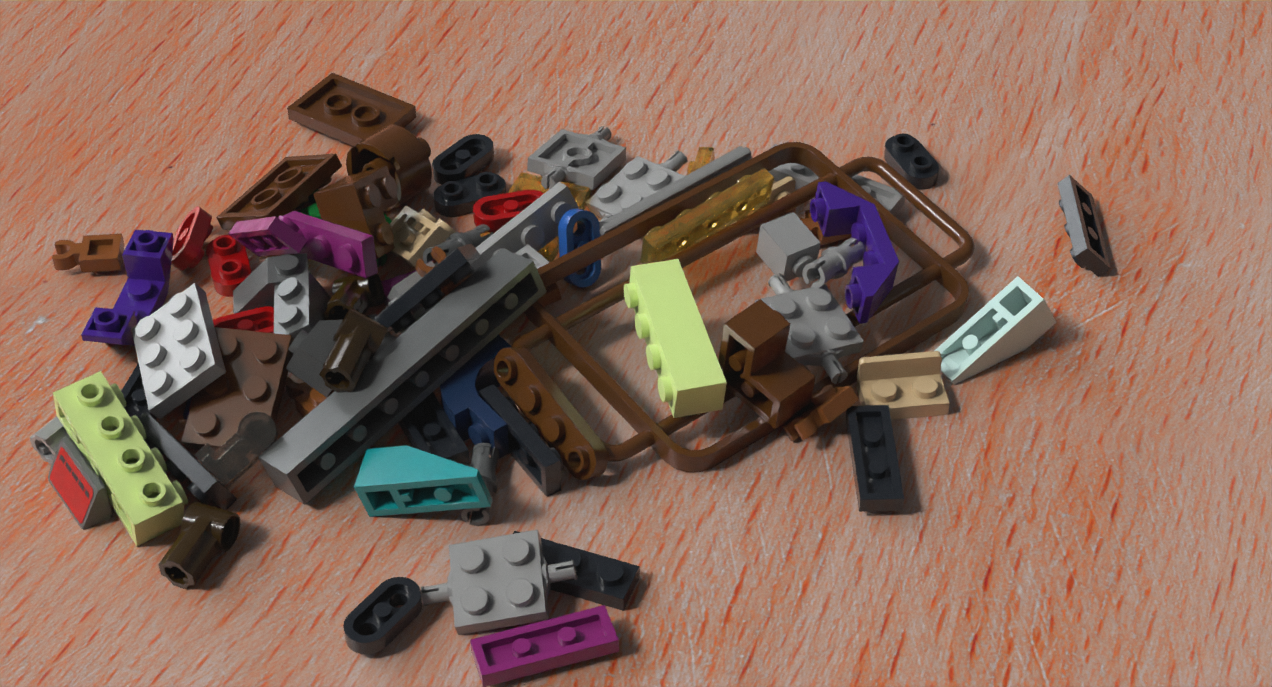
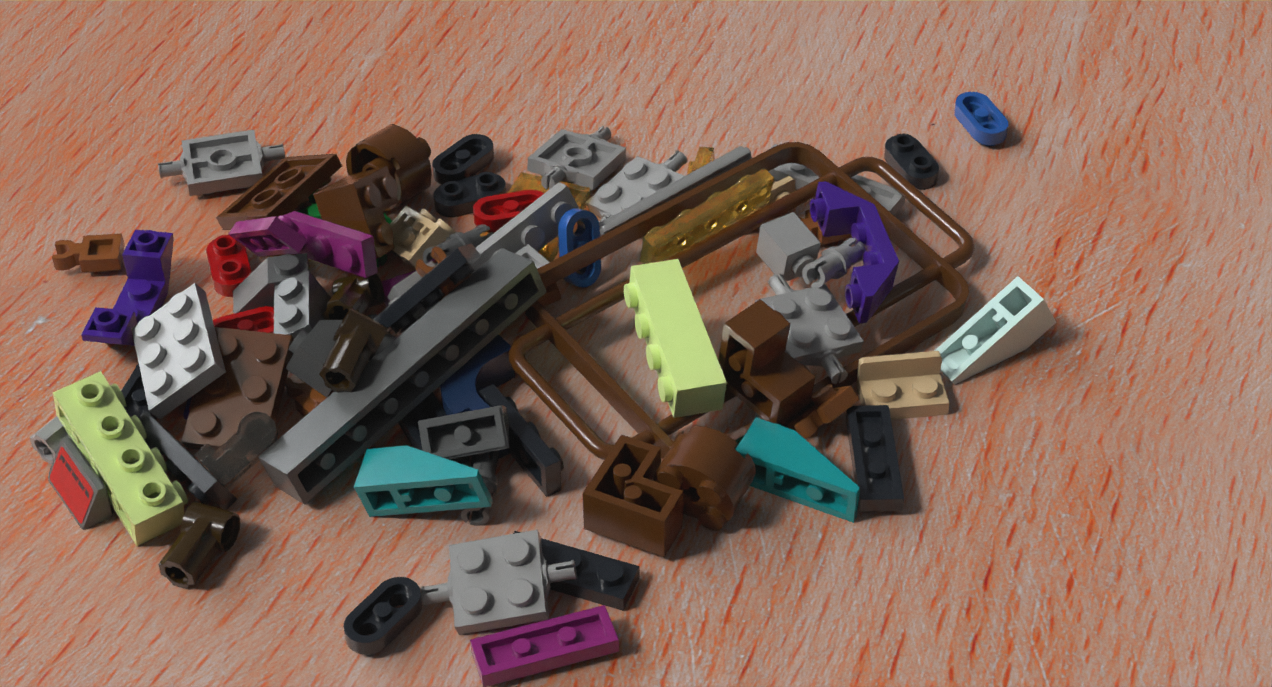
(190, 239): red plate -> none
(221, 162): none -> light grey plate
(349, 110): reddish brown plate -> none
(466, 433): none -> dark grey slope
(550, 412): reddish brown plate -> none
(627, 501): none -> reddish brown brick
(708, 474): none -> reddish brown brick
(797, 470): none -> teal slope
(981, 118): none -> blue plate
(1083, 227): black plate -> none

